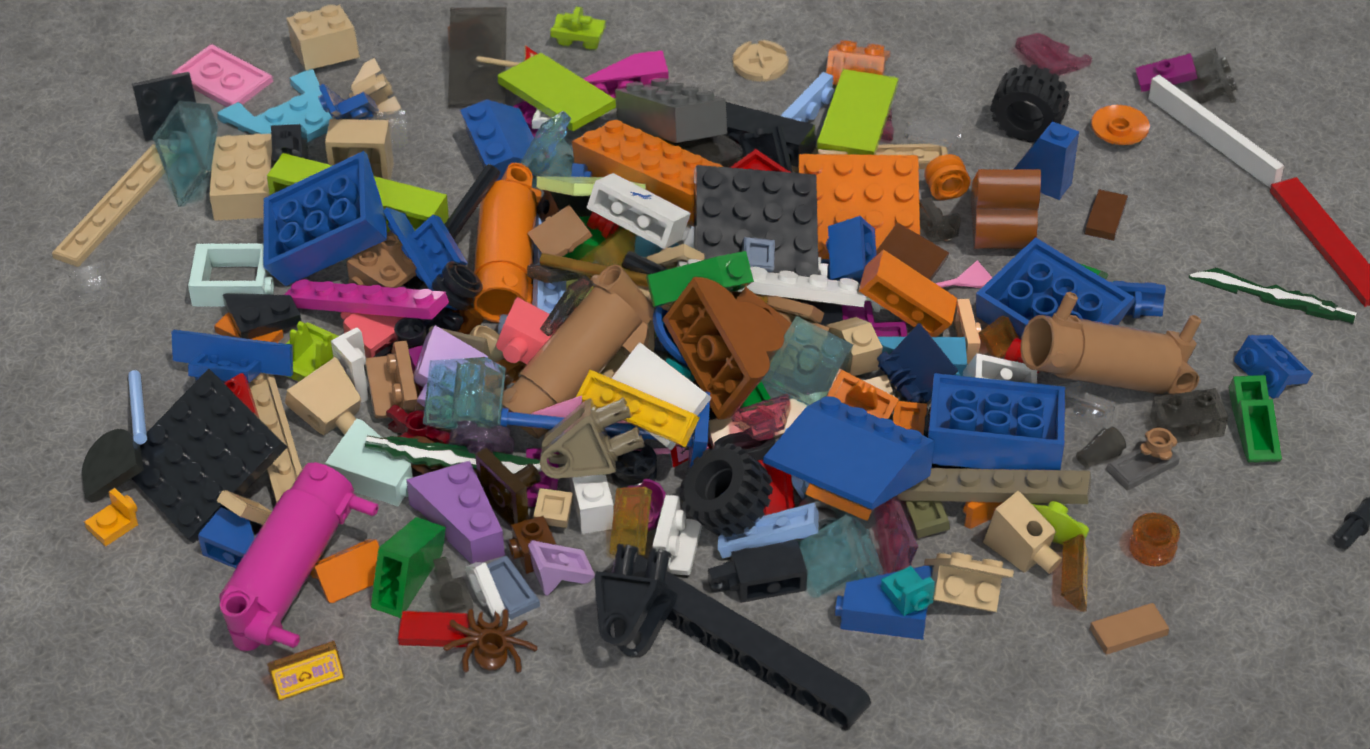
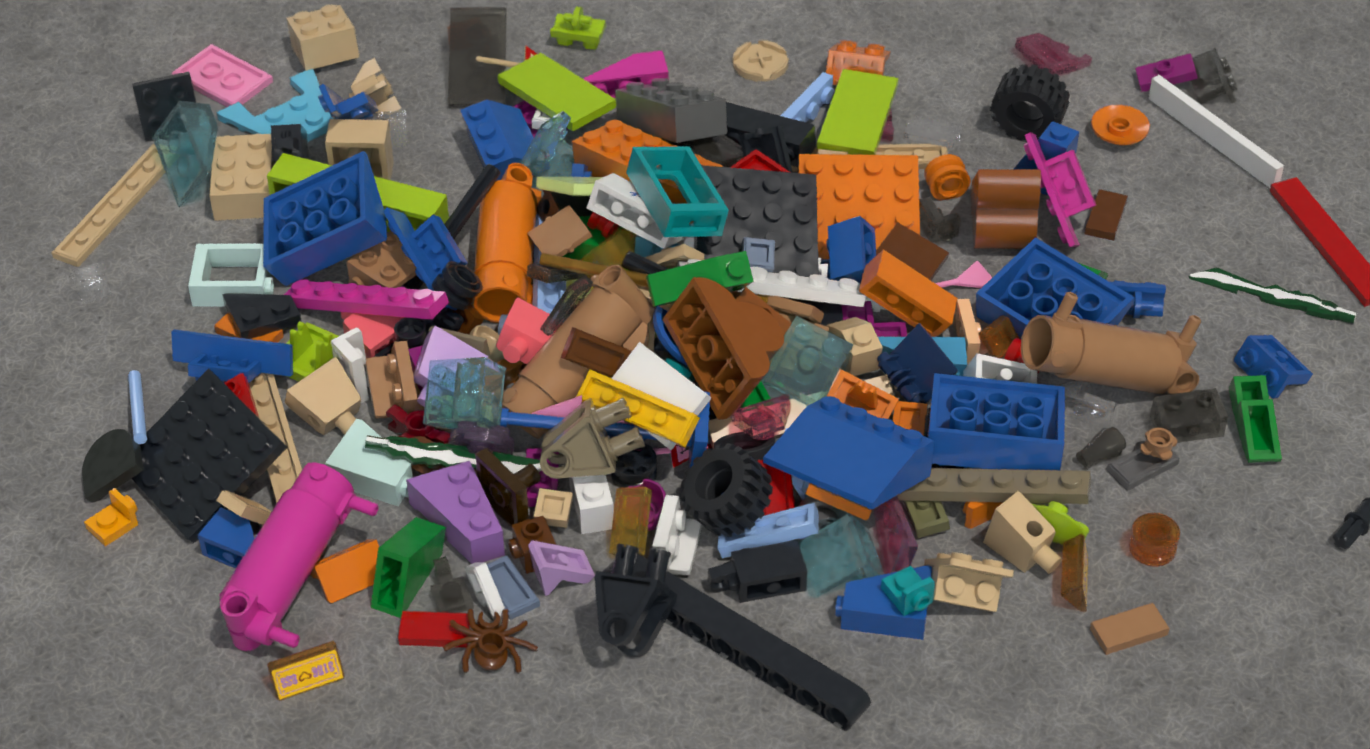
(594, 352): none -> reddish brown tile
(681, 166): none -> teal piece
(1065, 186): none -> dark pink bracket

